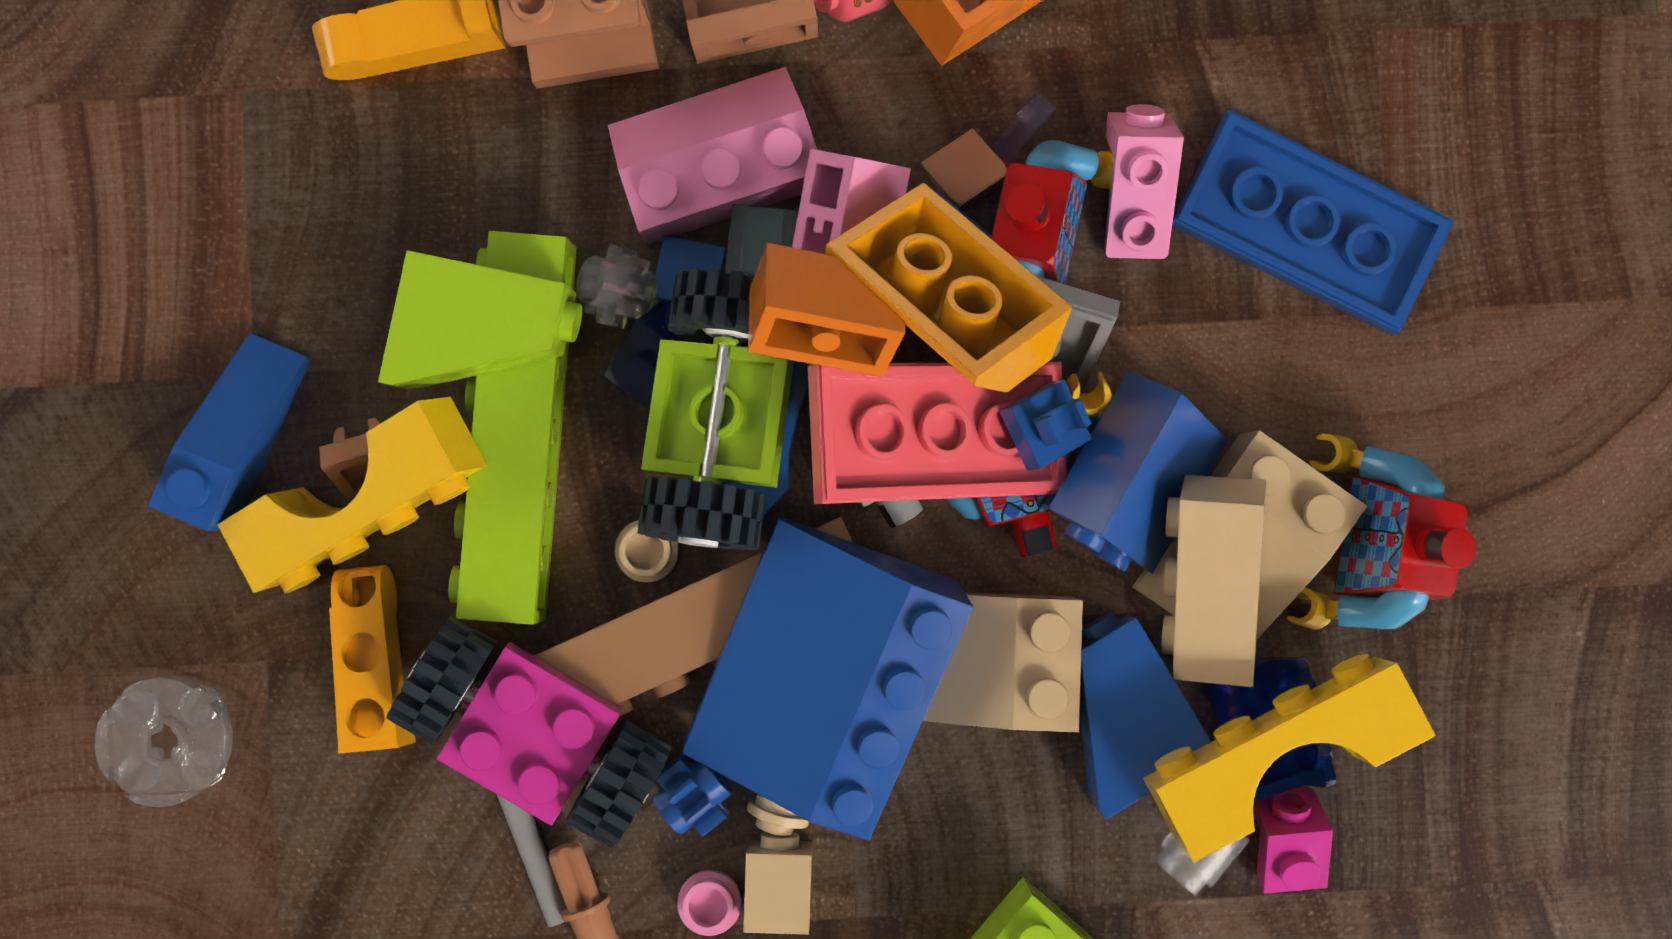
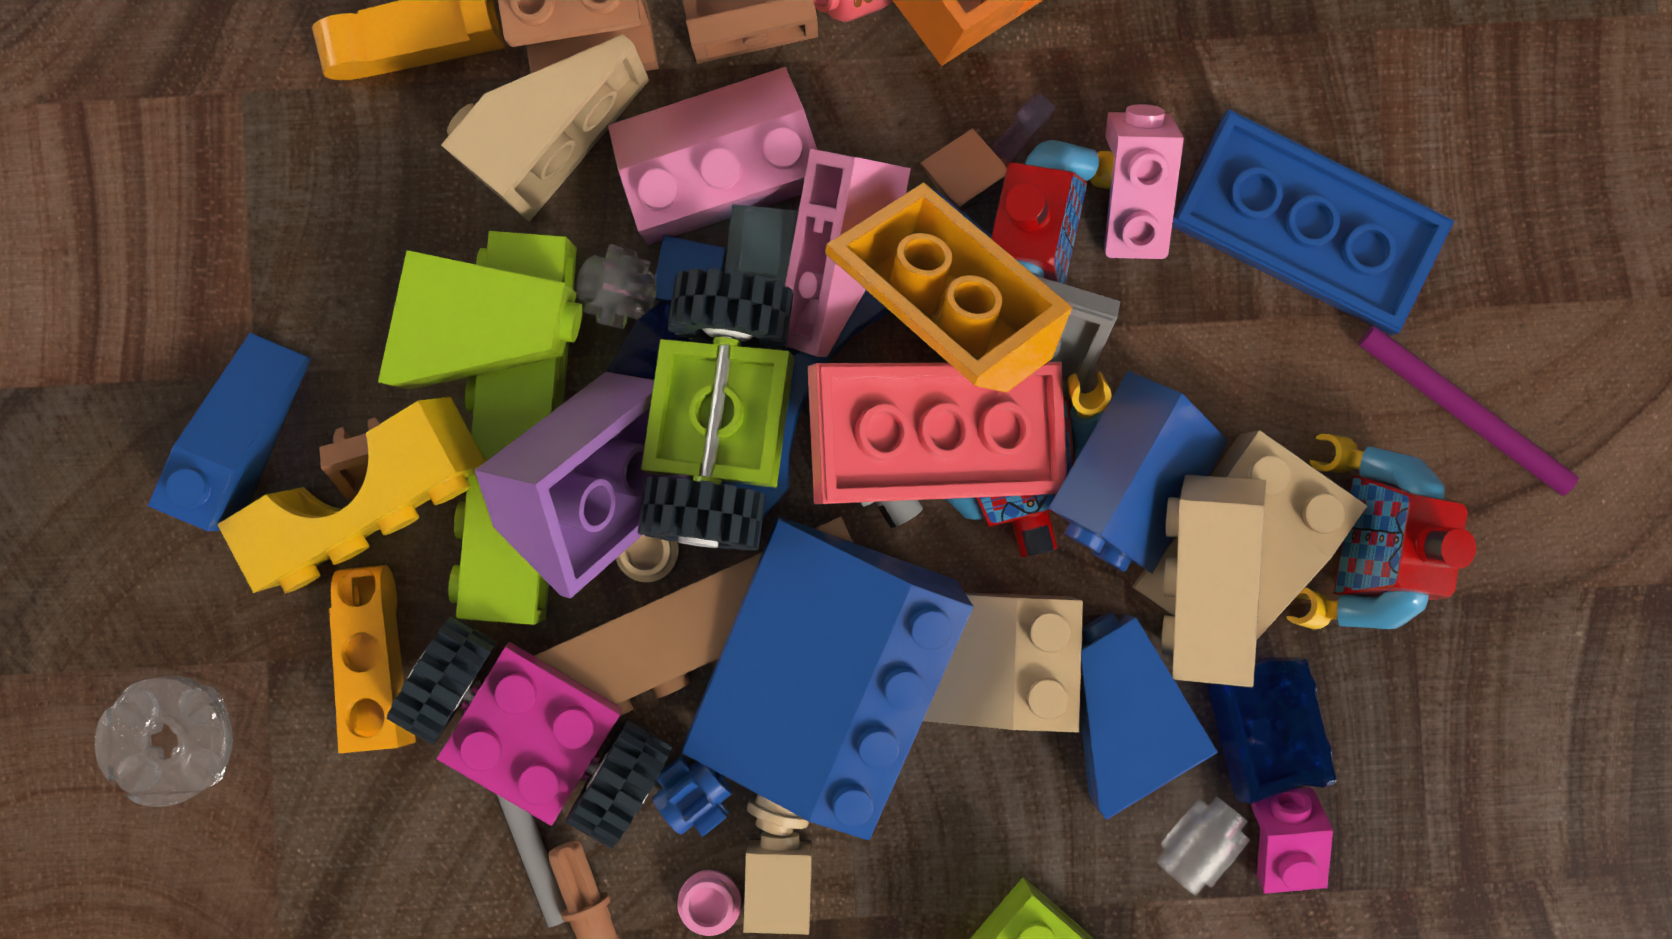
(543, 125): none -> tan slope
(574, 482): none -> medium lavender slope
(819, 313): orange slope -> none
(1046, 424): blue tile -> none
(1212, 790): yellow arch -> none
(1468, 411): none -> magenta bar

